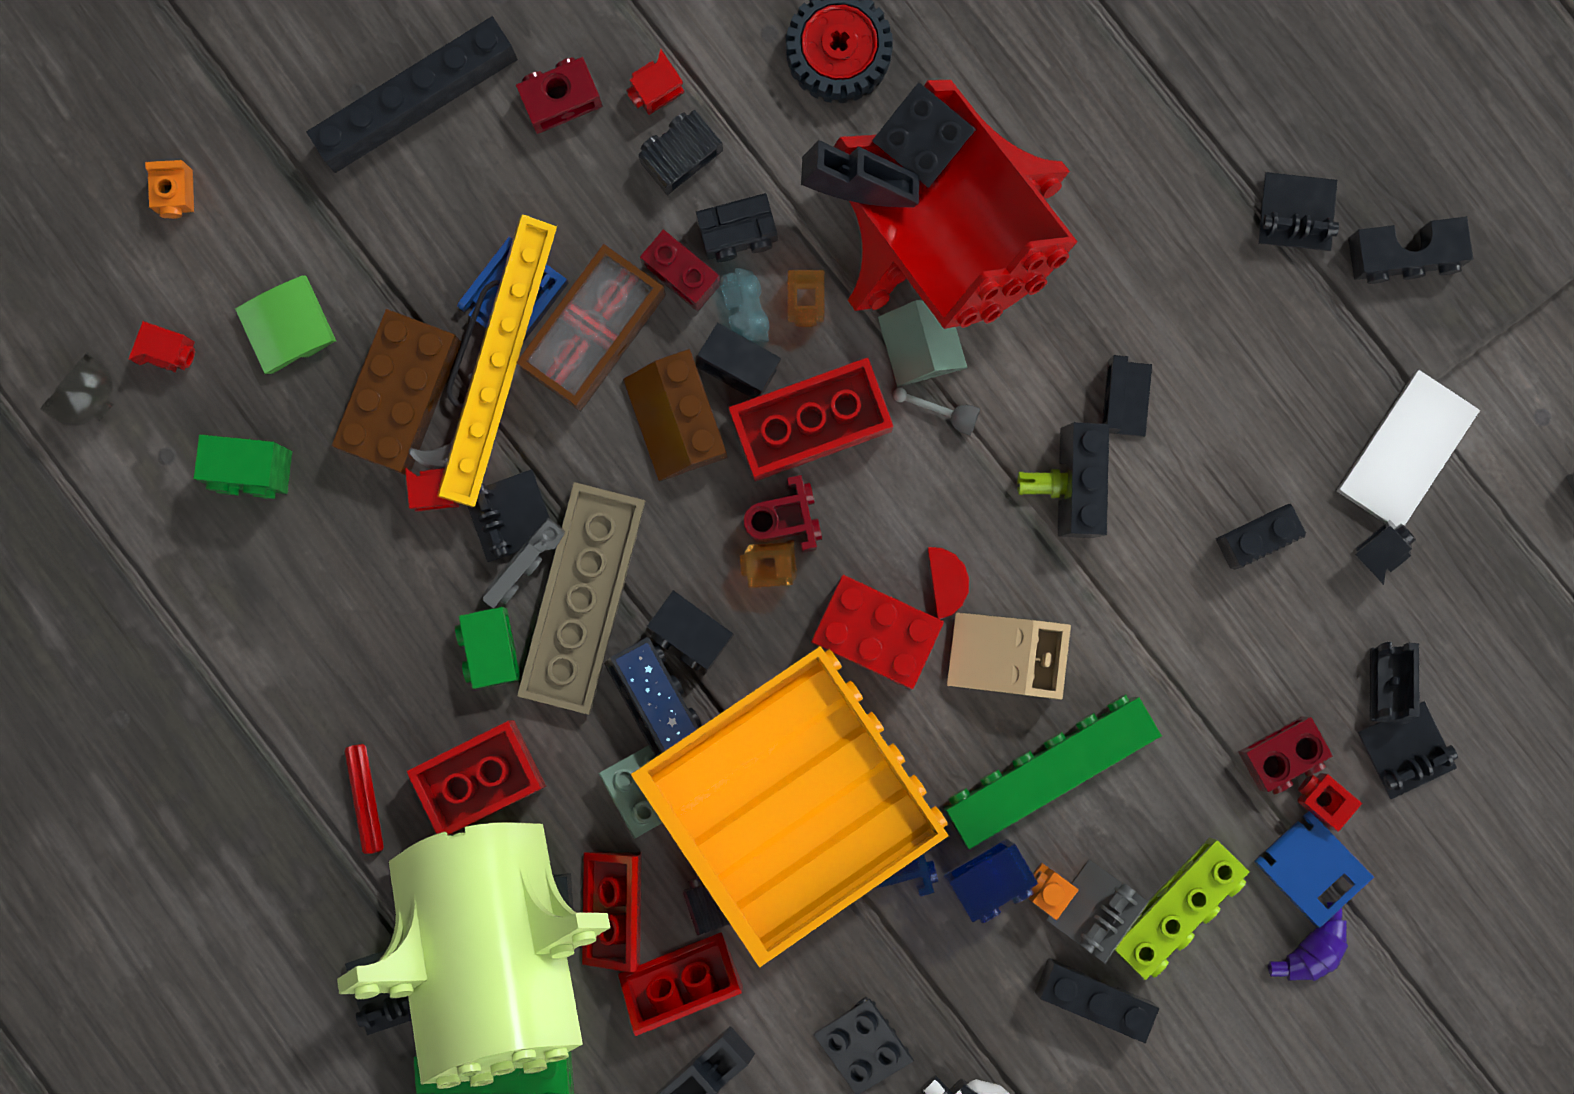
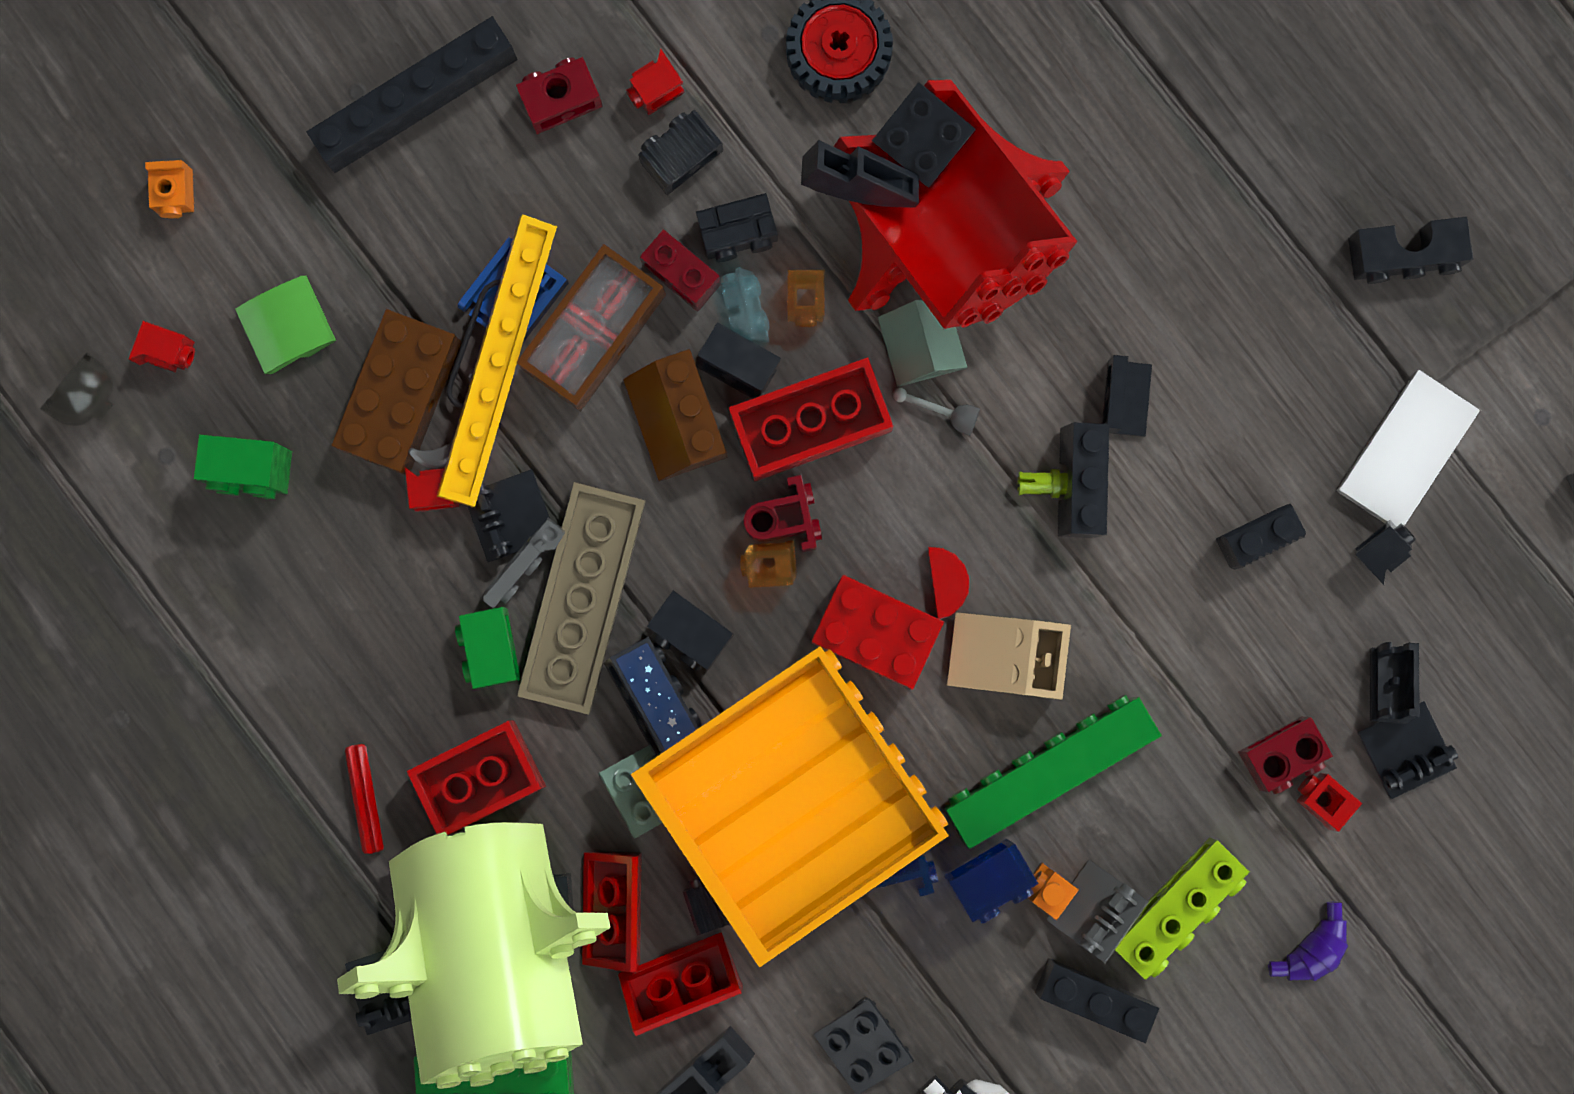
(1298, 211): black hinge -> none
(1309, 865): blue container -> none

